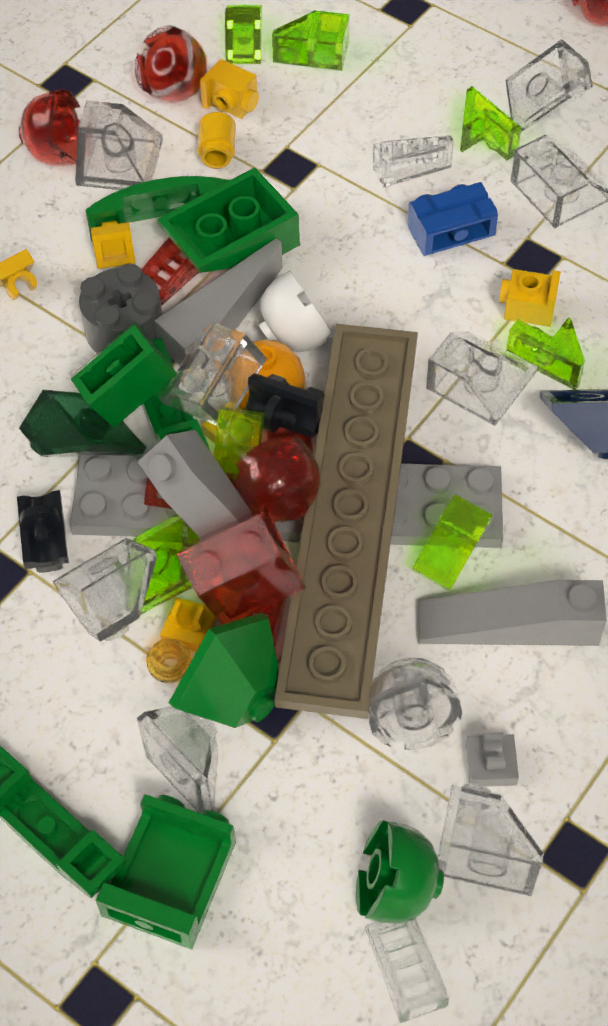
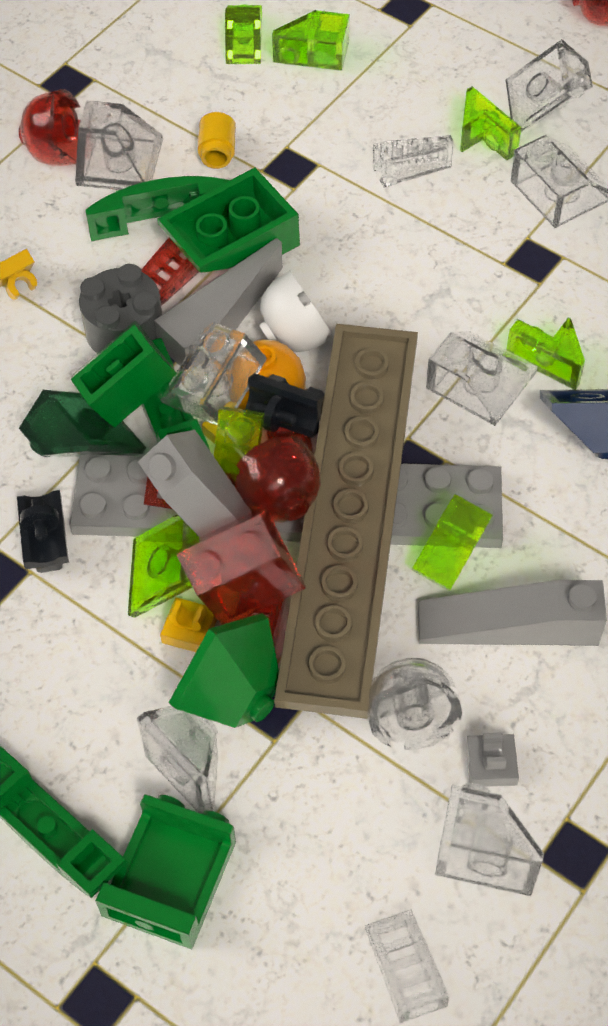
(109, 588): clear slope -> none
(112, 244): yellow tile -> none
(164, 650): clear yellow plate -> none
(171, 64): clear red cylinder -> none
(229, 89): yellow brick -> none
(399, 875): green cylinder -> none
(452, 218): blue brick -> none
(530, 296): yellow brick -> none

